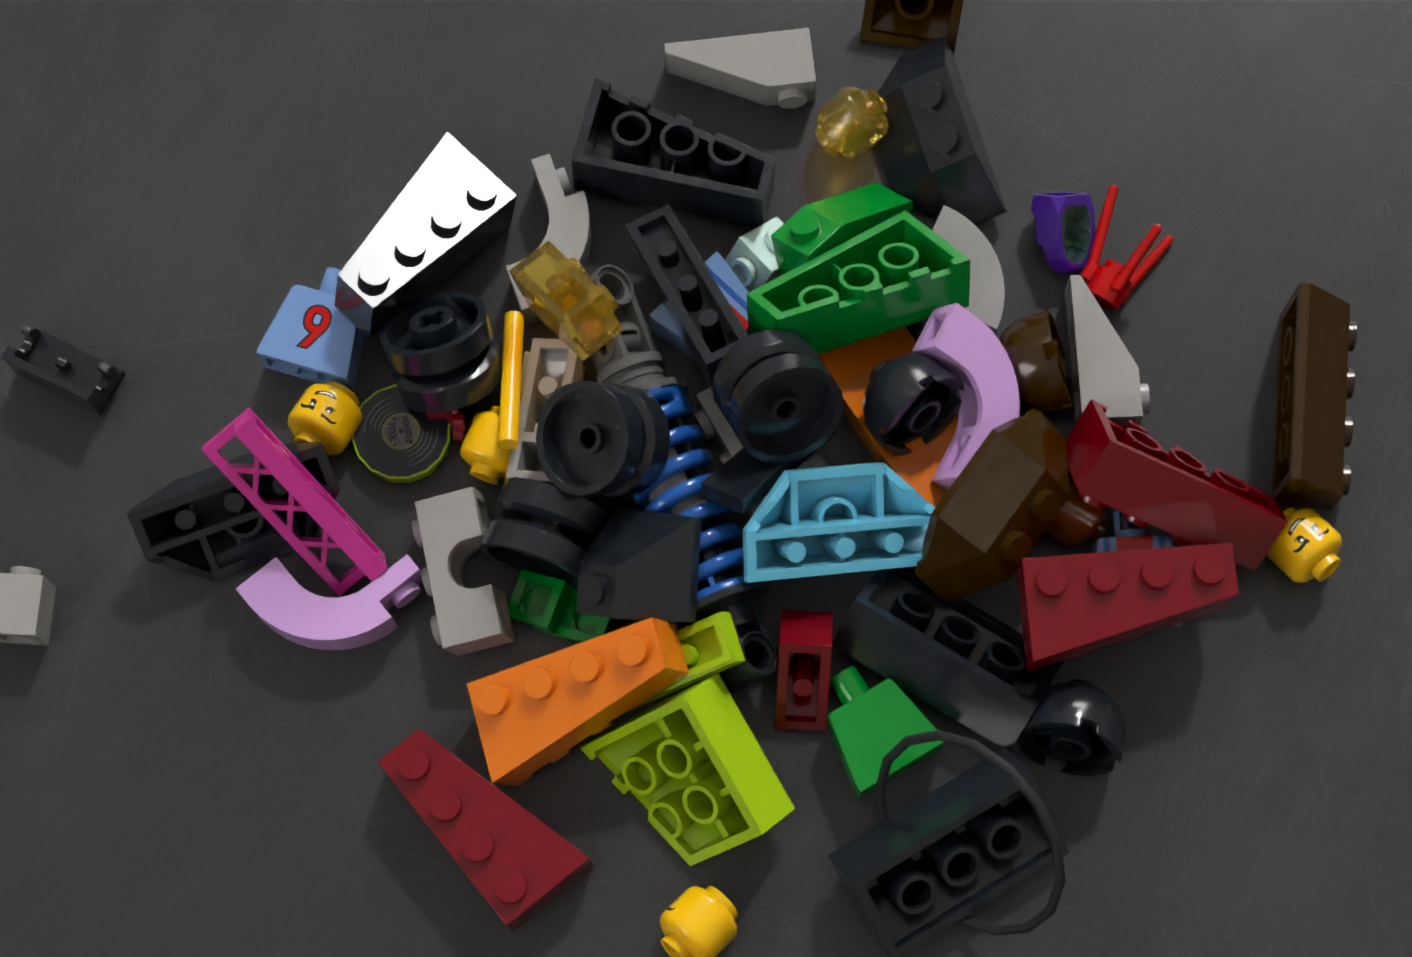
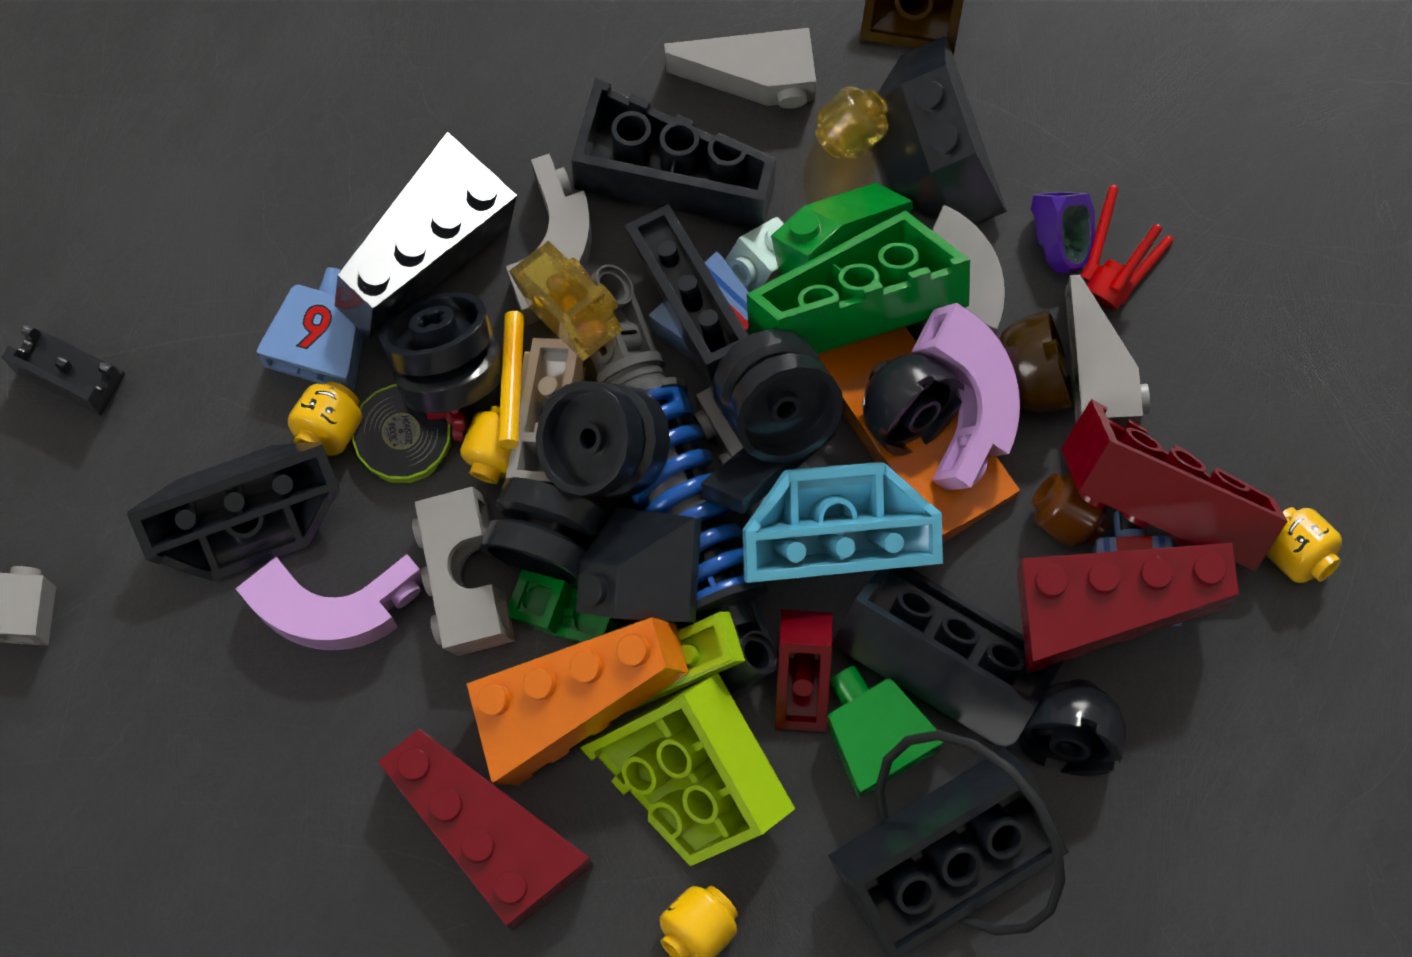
(310, 498): dark pink fence -> none
(996, 508): dark brown wedge -> none
(1312, 400): dark brown slope -> none

